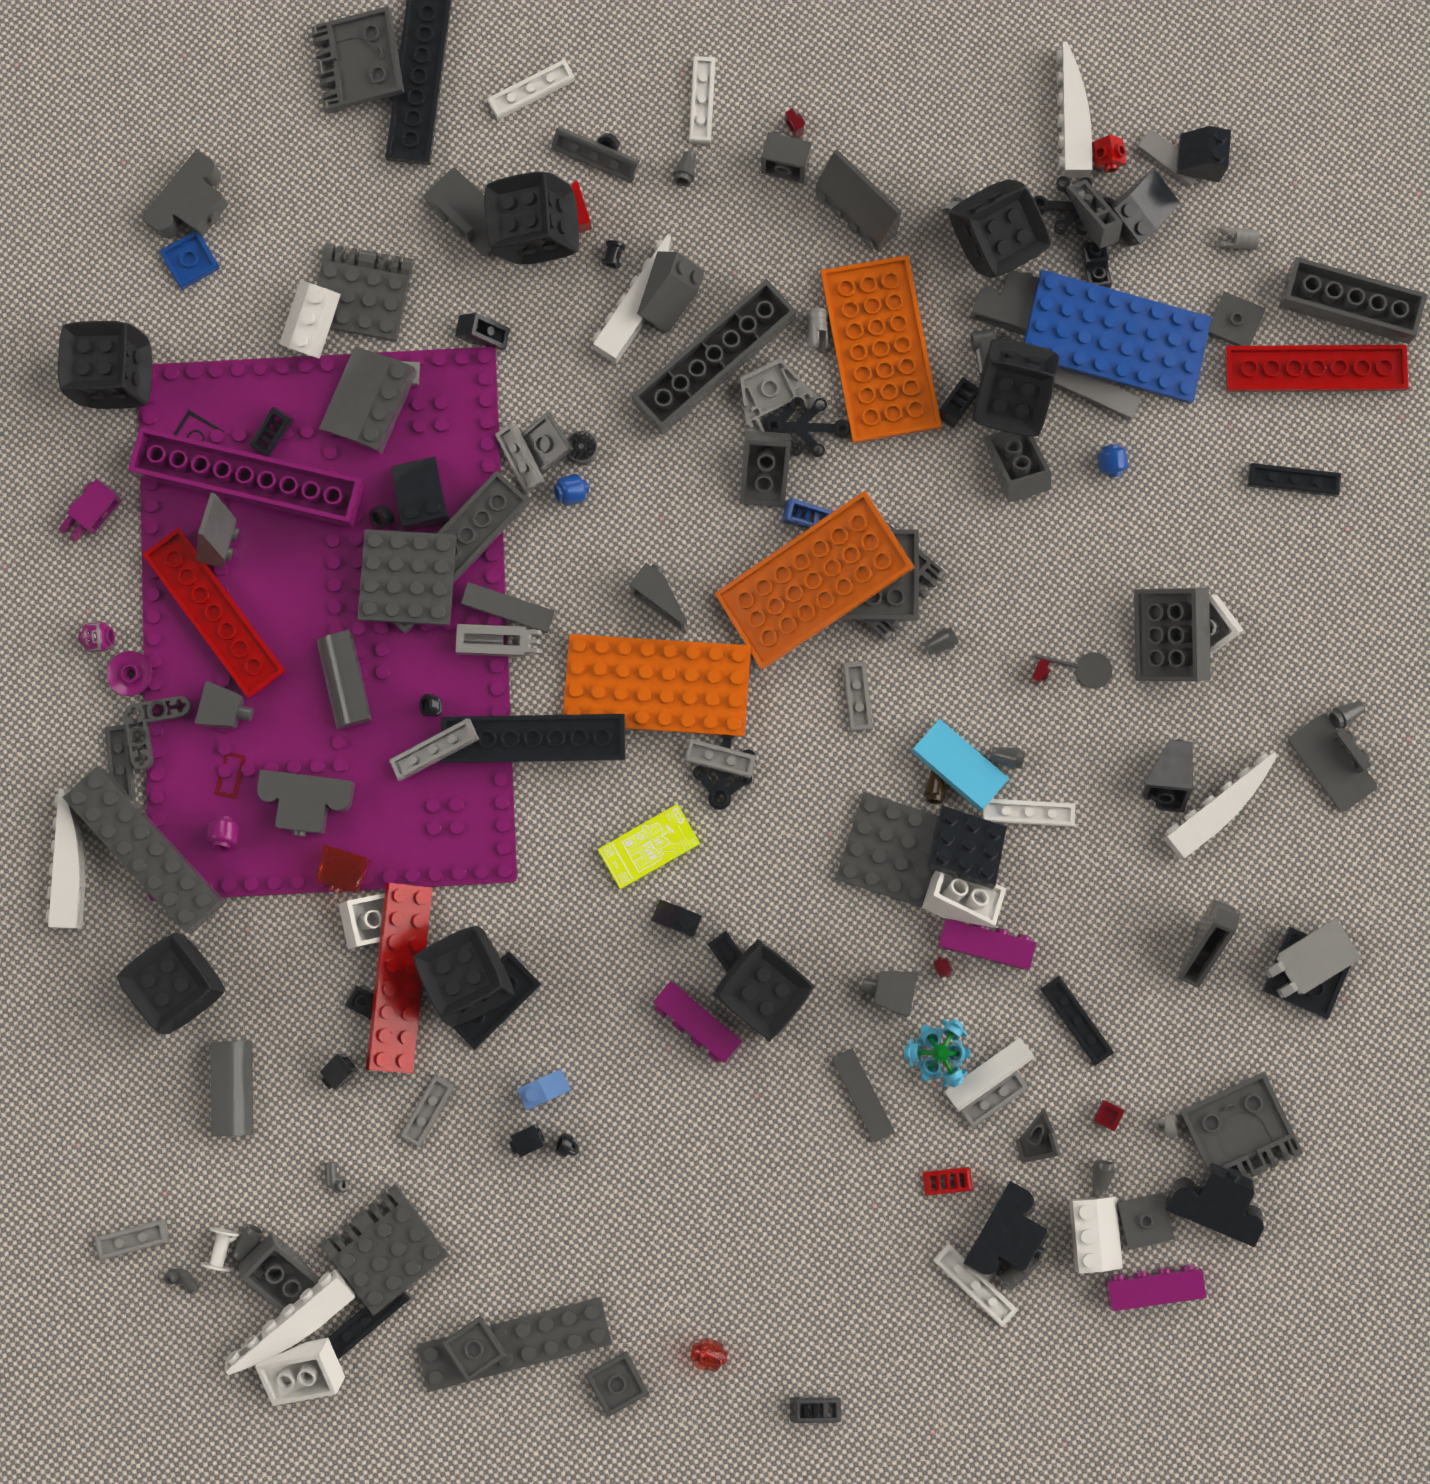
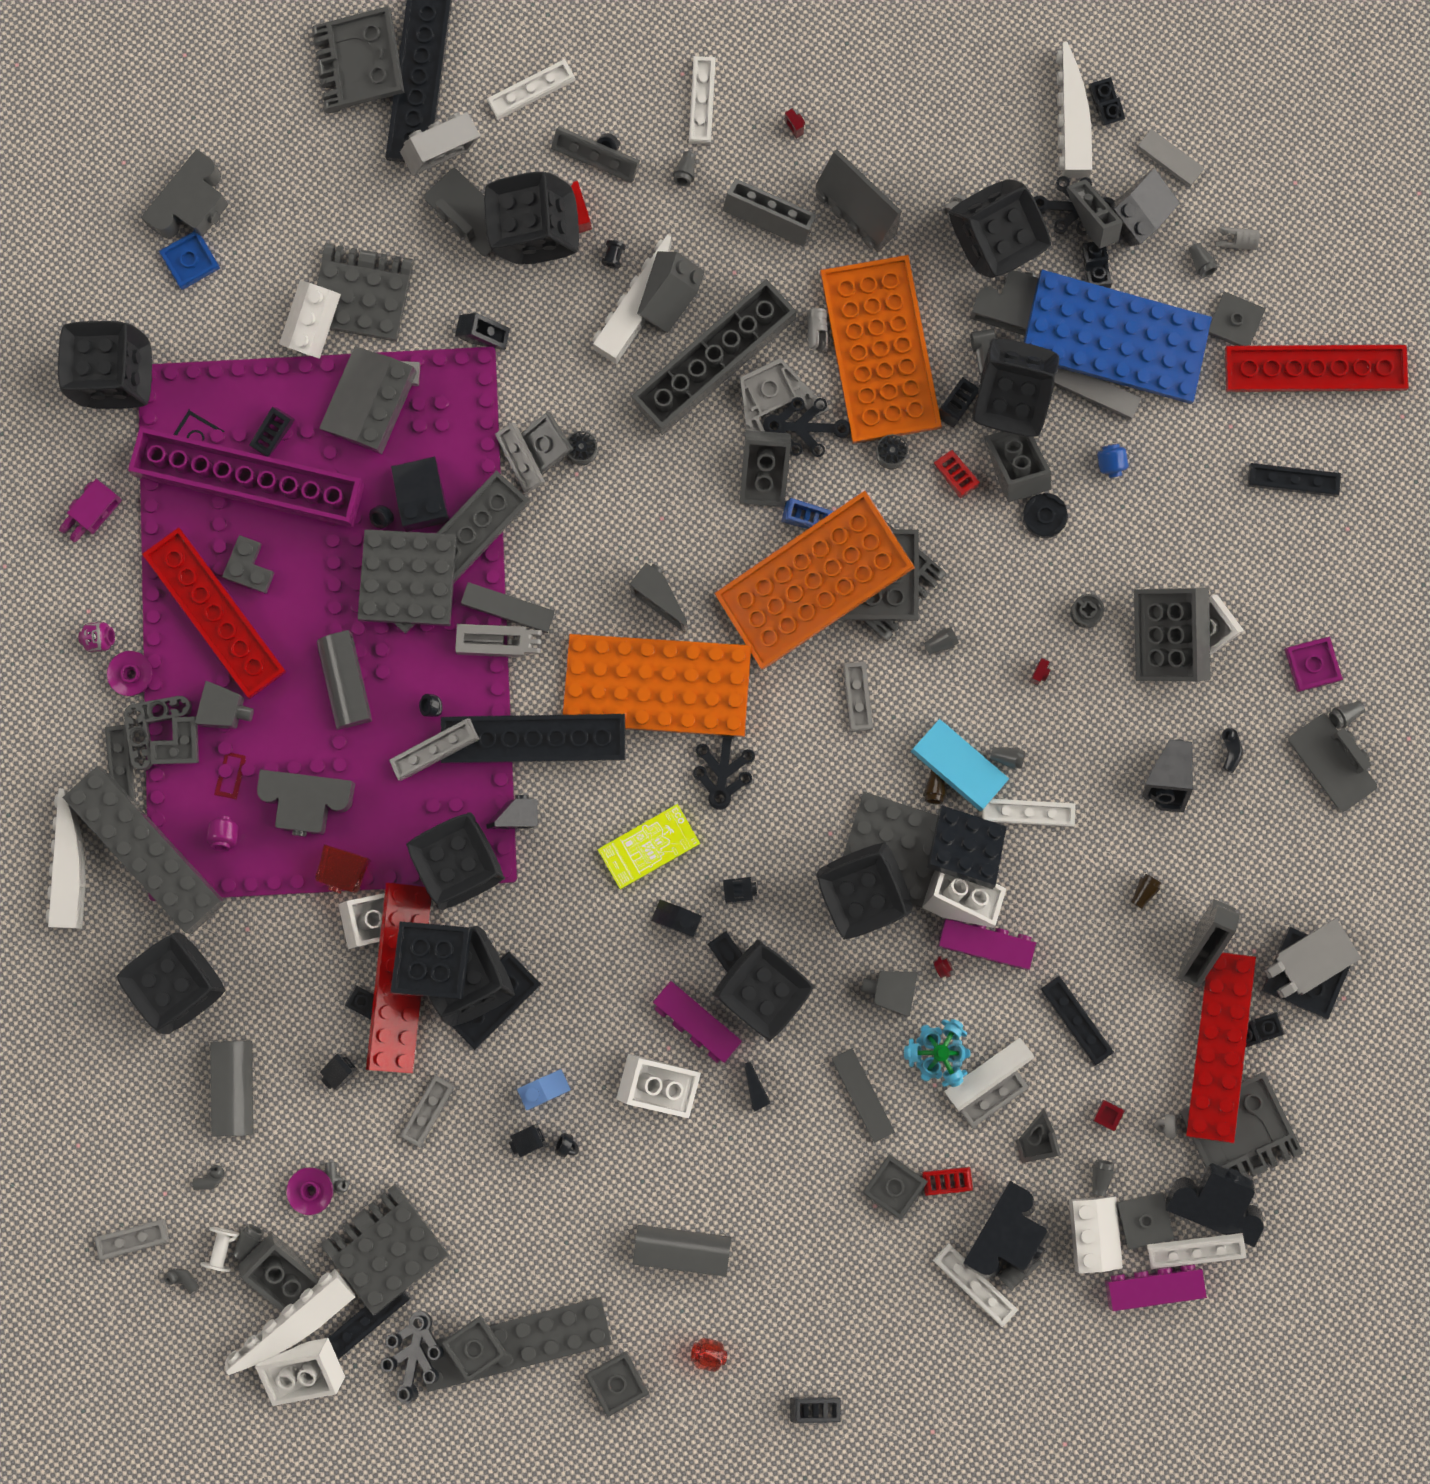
(182, 747): none -> dark grey plate
(211, 1181): none -> dark grey arm
(216, 533): dark grey slope -> none
(242, 568): none -> dark grey plate
(299, 1195): none -> magenta dish
(415, 1354): none -> plant
(431, 960): none -> black plate
(439, 142): none -> light grey brick
(455, 861): none -> black piece
(516, 814): none -> slope
(571, 490): blue head -> none
(658, 1086): none -> white slope
(682, 1250): none -> dark grey brick
(720, 758): light grey tile -> none
(739, 890): none -> black brick
(757, 1093): none -> black slope
(769, 212): none -> dark grey brick
(785, 157): dark grey brick -> none
(864, 891): none -> black piece
(891, 452): none -> dark grey wheel
(895, 1187): none -> dark grey plate
(960, 491): none -> red slope
(1045, 515): none -> black tile
(1087, 611): none -> dark grey wheel
(1092, 669): dark grey piece -> none
(1106, 101): none -> black slope
(1109, 153): red brick -> none
(1145, 891): none -> dark brown cone
(1196, 1251): none -> white tile
(1203, 261): none -> dark grey cone
(1204, 153): black slope -> none
(1217, 810): white slope -> none
(1221, 1049): none -> red plate
(1234, 748): none -> black arm
(1264, 1029): none -> black slope
(1313, 664): none -> magenta tile
(1353, 300): dark grey brick -> none

